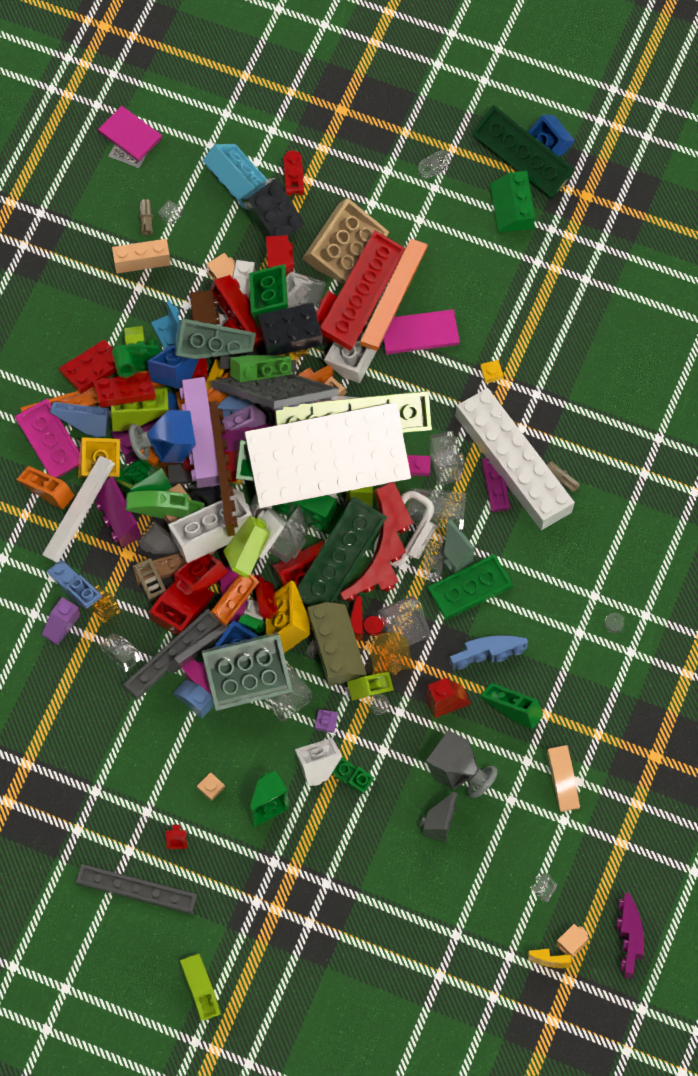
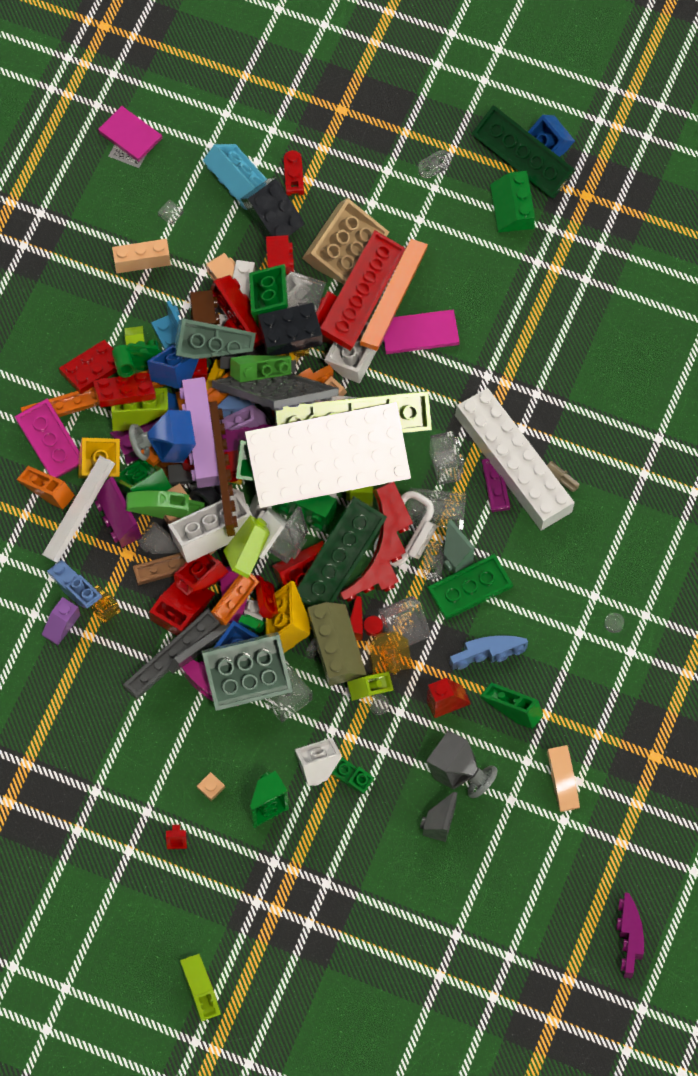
(87, 419): medium blue slope -> none
(120, 651): clear slope -> none
(136, 889): dark grey tile -> none
(142, 565): dark tan slope -> none
(146, 217): dark tan axle -> none
(194, 698): medium blue slope -> none
(326, 721): medium lavender tile -> none
(419, 465): dark pink plate -> none
(491, 371): yellow plate -> none
(543, 958): yellow slope -> none
(544, 887): clear tile -> none
(573, 940): light nougat brick -> none

